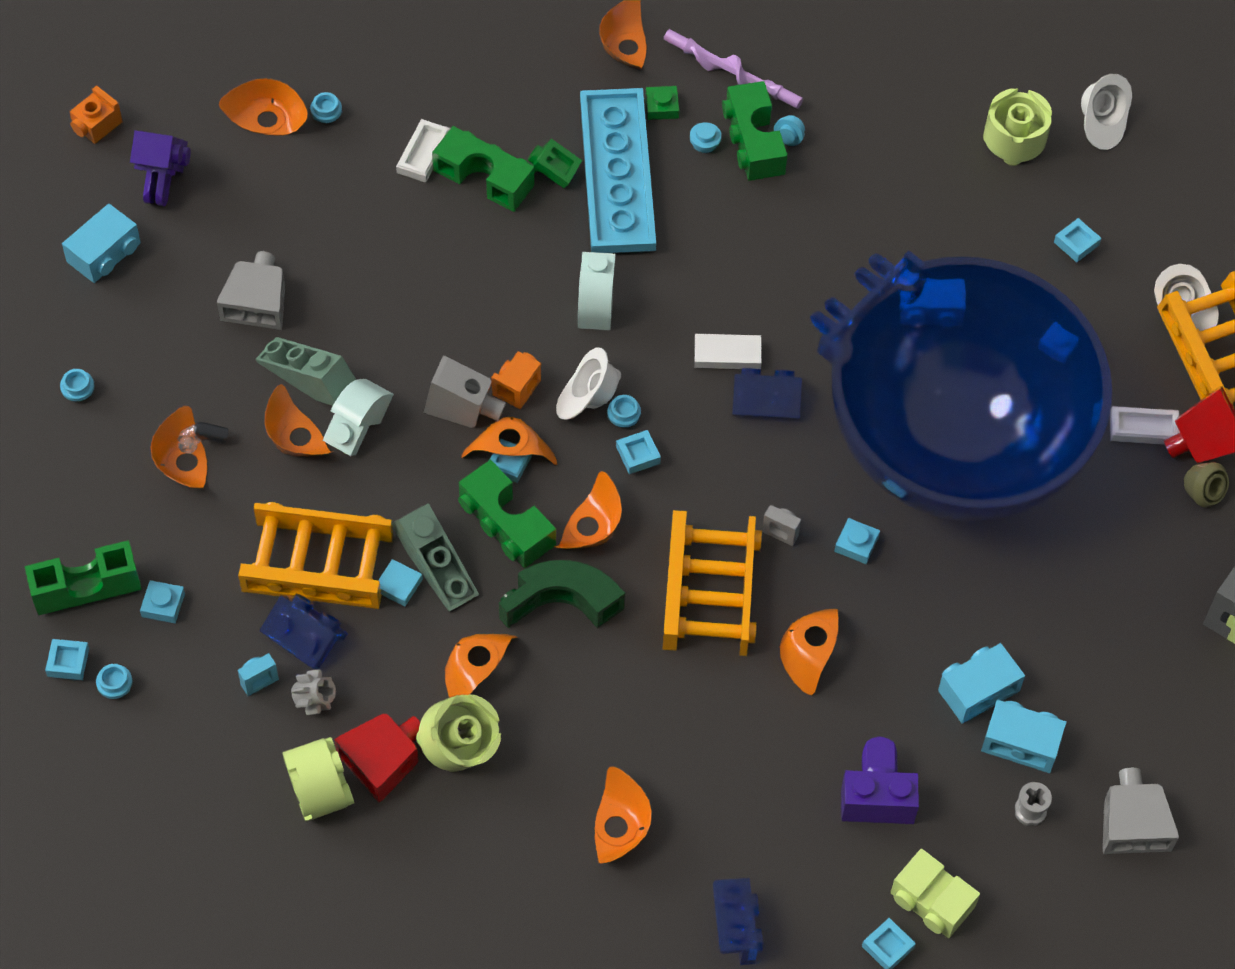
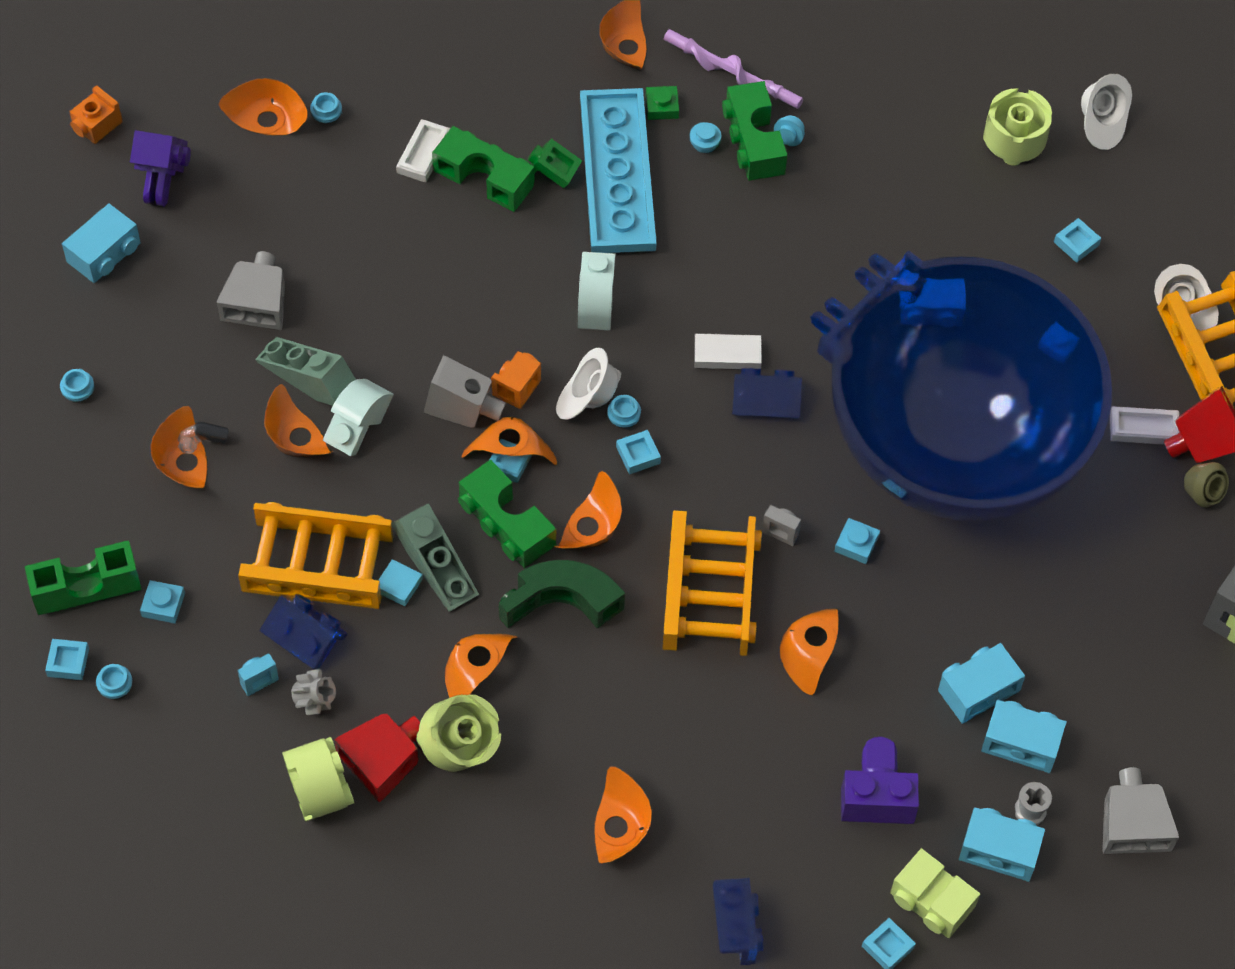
(1002, 843): none -> medium azure brick

